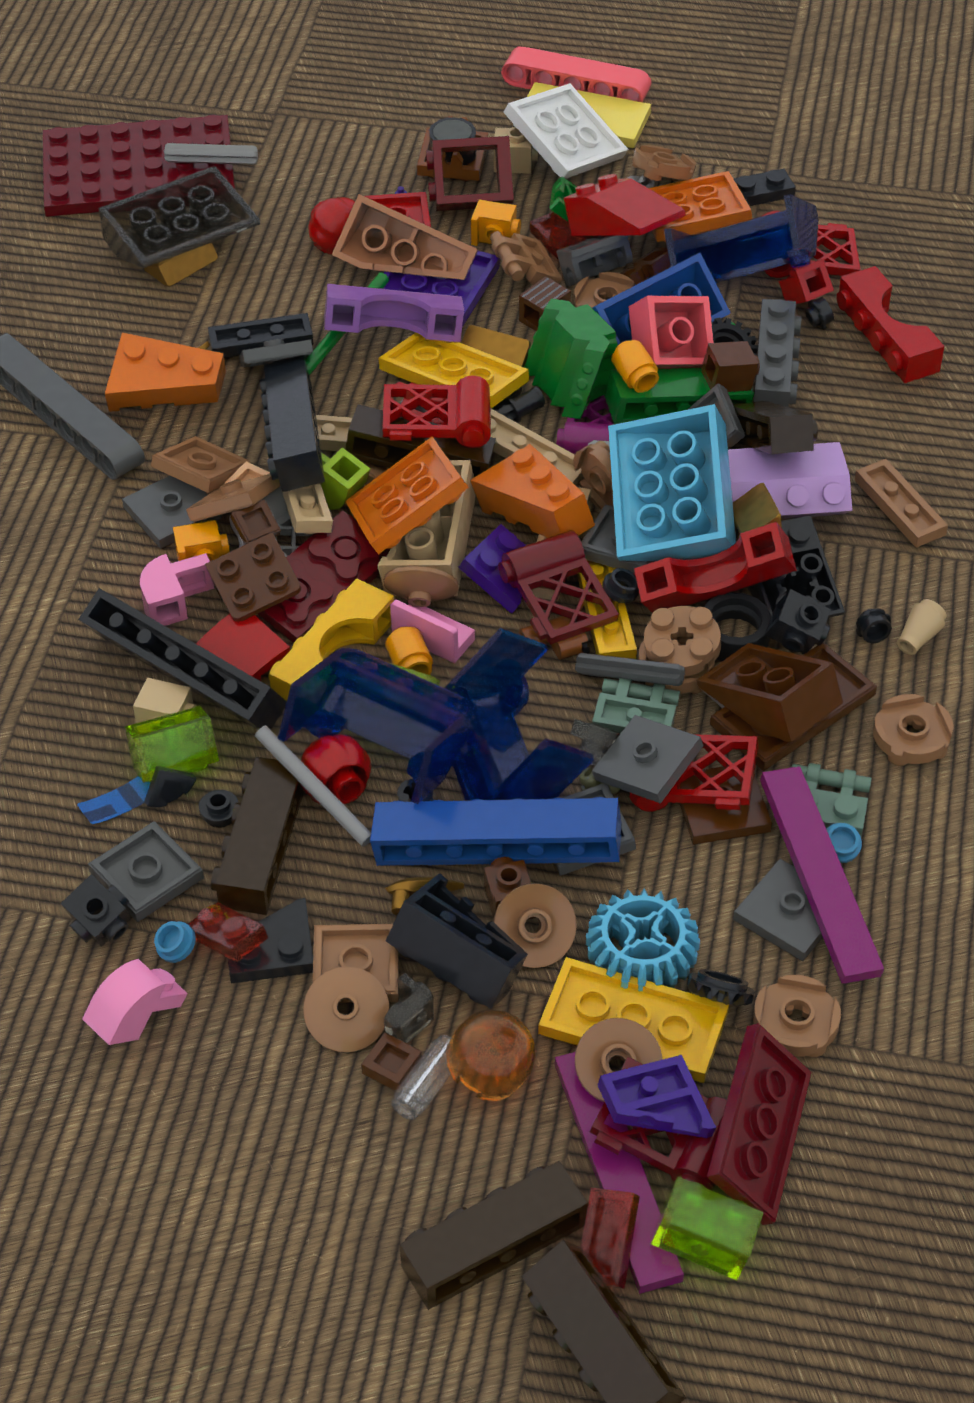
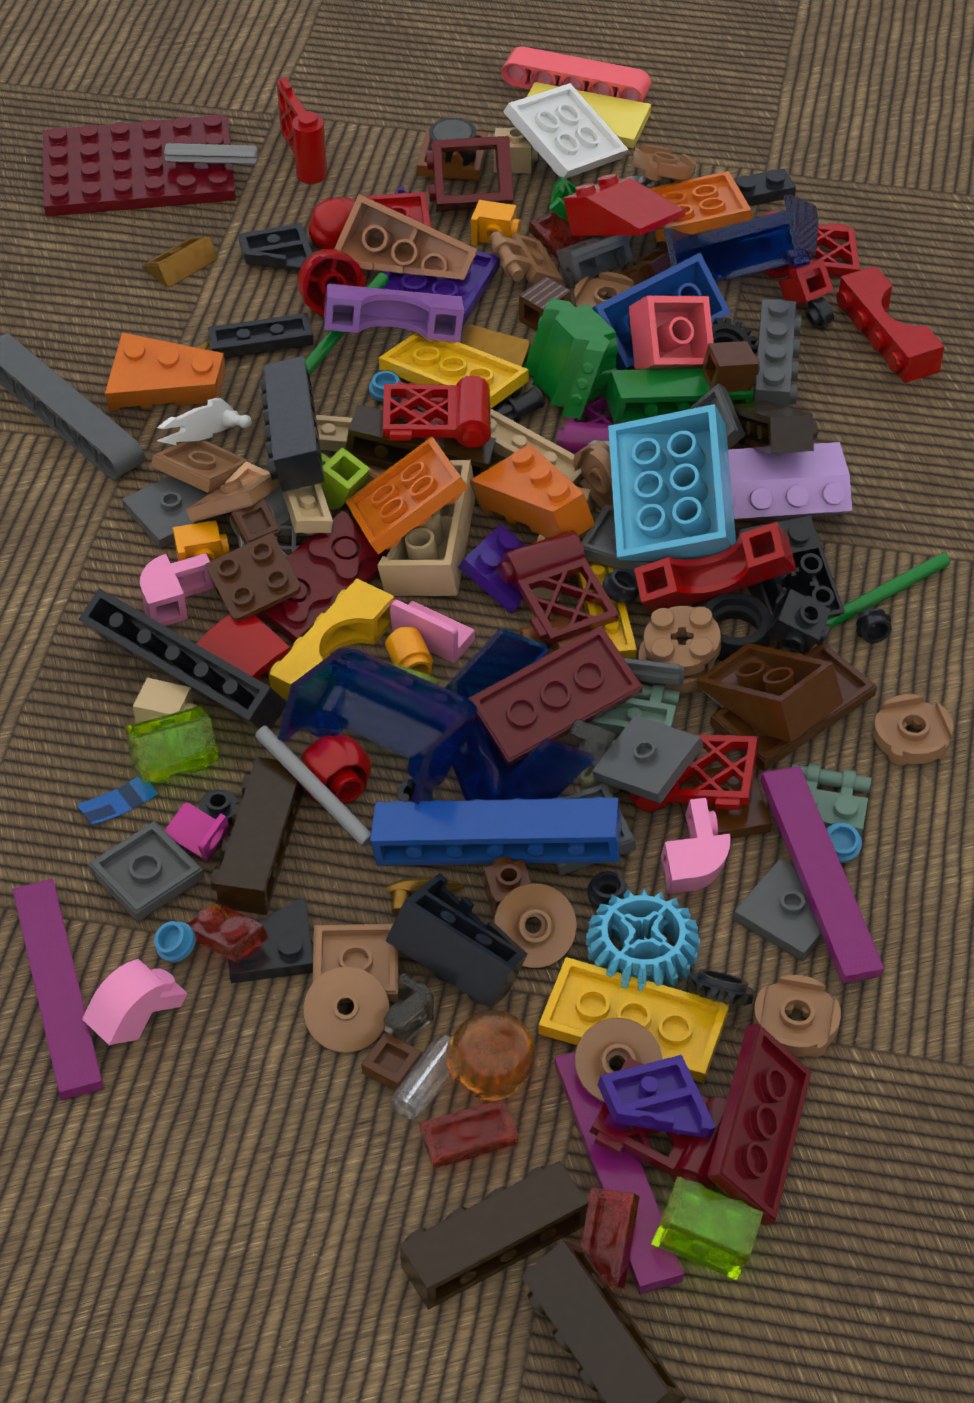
(57, 990): none -> magenta tile
(97, 911): black brick -> none
(168, 786): black tile -> none
(175, 218): clear smoke slope -> none
(198, 831): none -> dark pink bracket
(203, 422): none -> white piece
(274, 352): dark grey plate -> none
(276, 247): none -> black wing
(303, 134): none -> red piece
(325, 268): none -> red cylinder
(376, 386): none -> dark azure plate
(420, 584): medium nougat dish -> none
(468, 1133): none -> clear red plate
(554, 691): none -> dark red piece
(606, 882): none -> black plate
(635, 366): light orange brick -> none
(698, 860): none -> bright pink brick
(755, 509): pearl gold slope -> none
(891, 588): none -> green axle
(901, 503): medium nougat plate -> none
(922, 624): tan cone -> none

